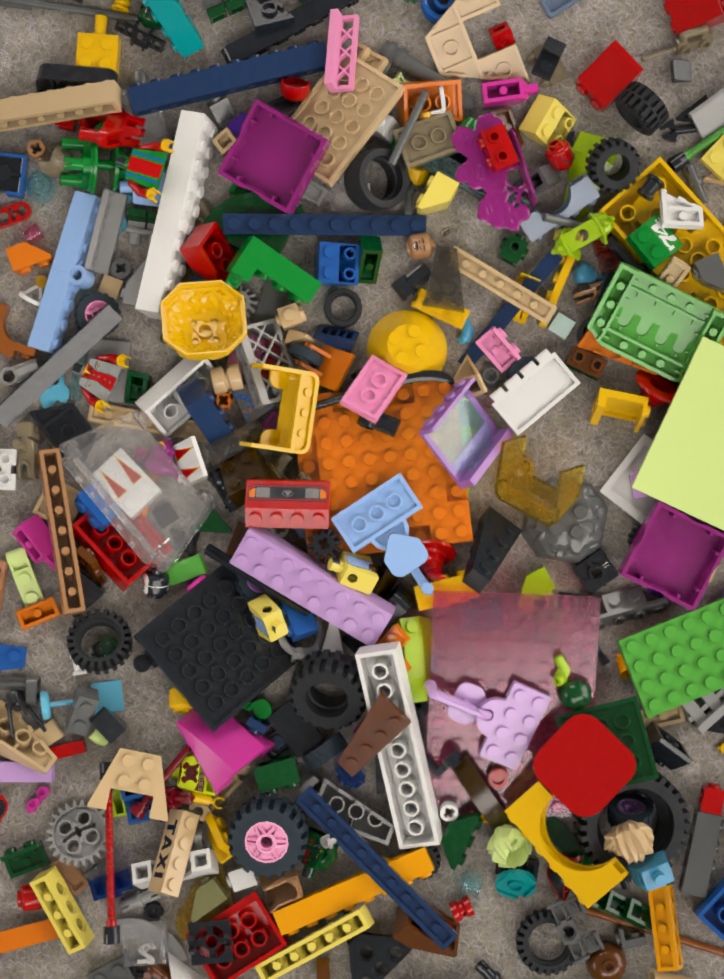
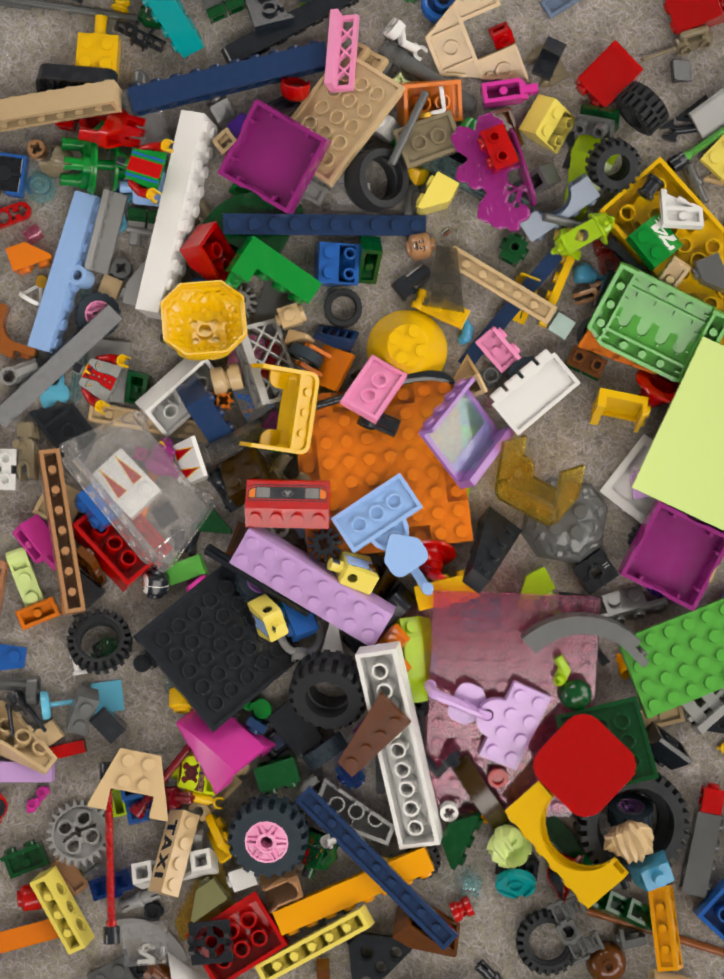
(98, 738): yellowish green hose -> none
(396, 29): none -> white piece
(560, 154): red head -> none
(579, 623): none -> dark grey arch
(596, 121): none -> dark grey hips

